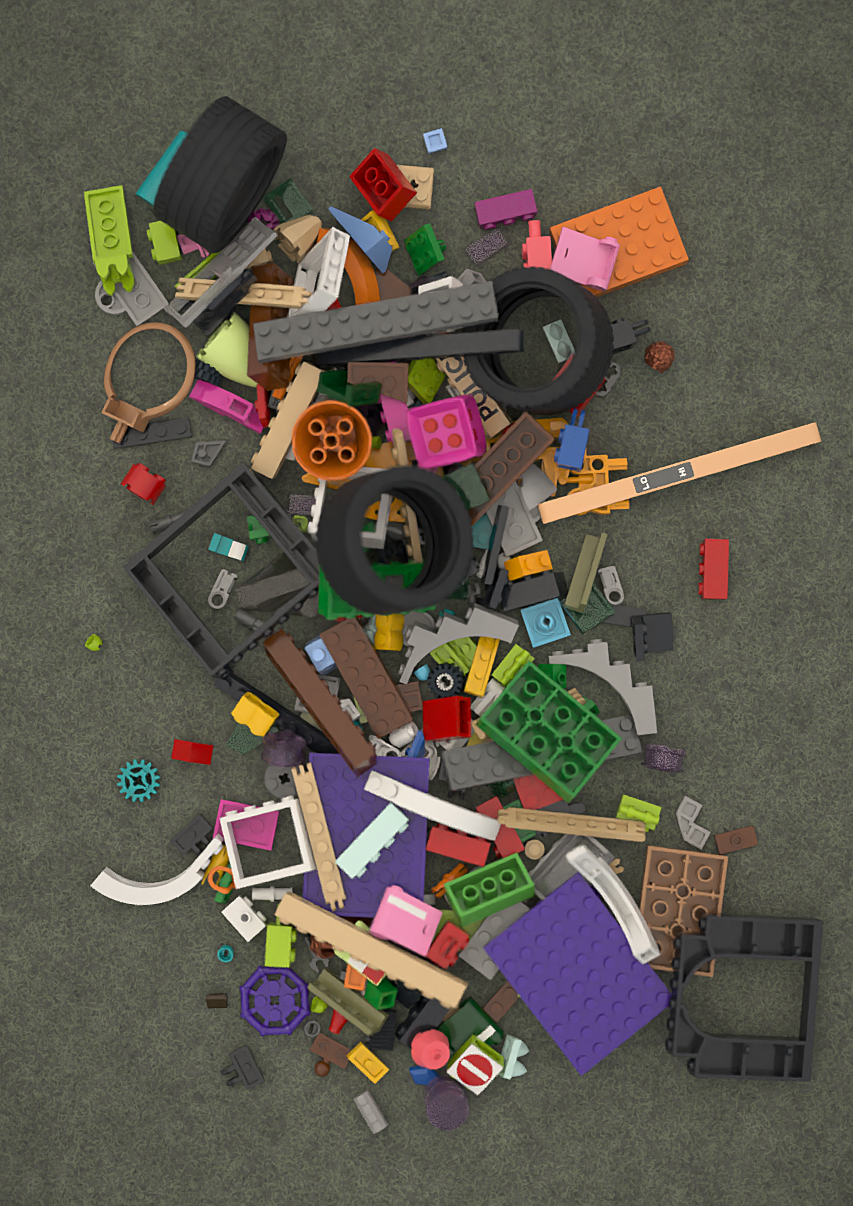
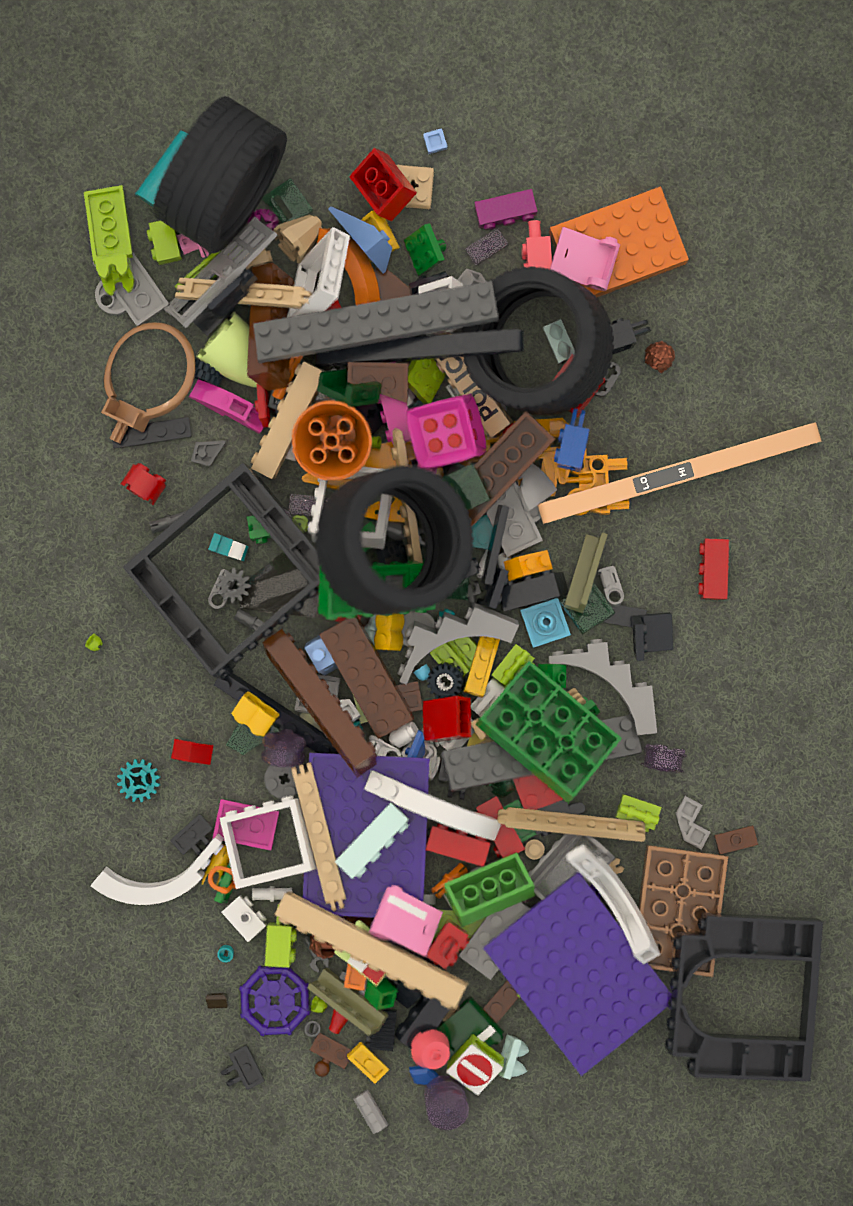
(234, 593): none -> dark grey gear

